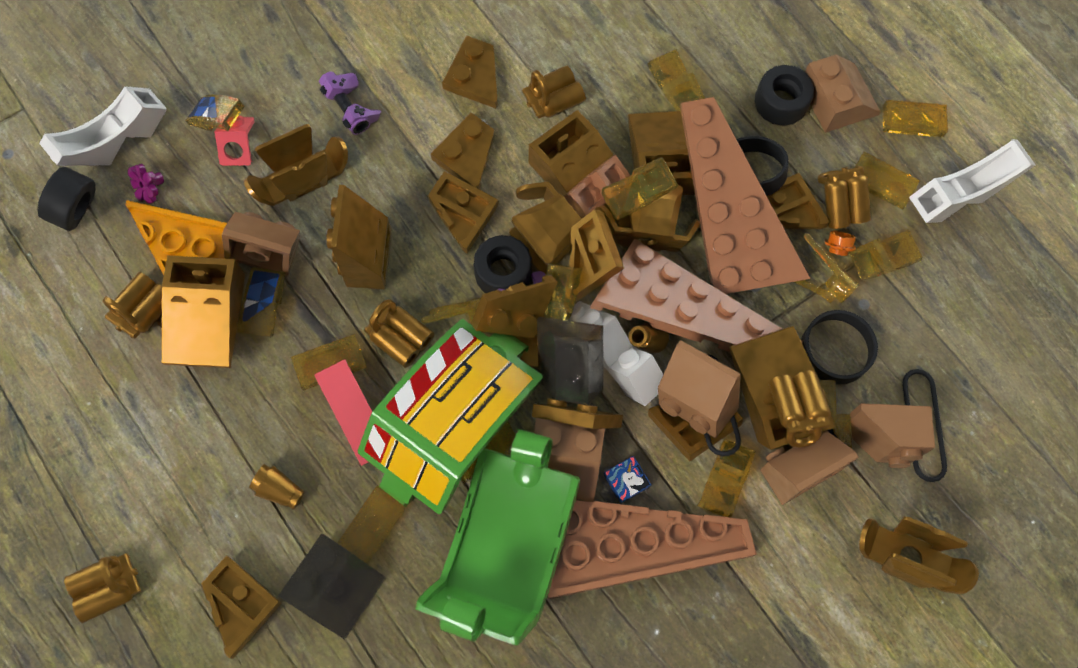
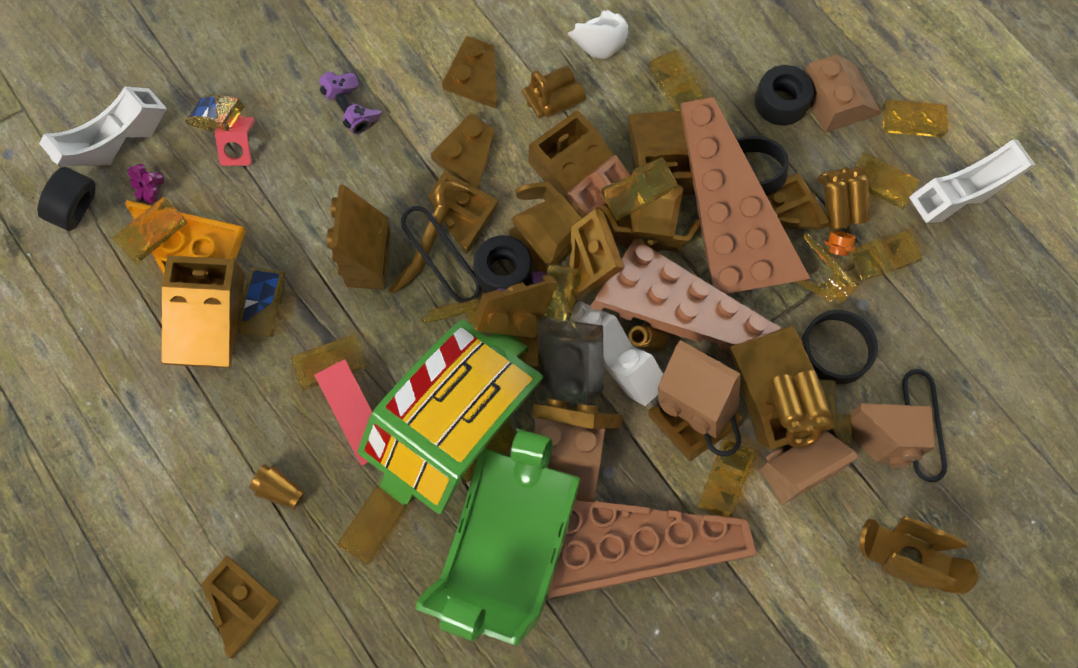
(102, 586): pearl gold piece -> none
(135, 306): pearl gold piece -> none
(149, 230): none -> clear yellow plate
(260, 242): medium nougat slope -> none
(295, 167): pearl gold piece -> none
(332, 586): clear smoke slope -> none
(398, 332): pearl gold piece -> none
(428, 260): none -> black piece
(430, 234): none -> pearl gold piece
(601, 35): none -> white hair
(627, 479): tile -> none

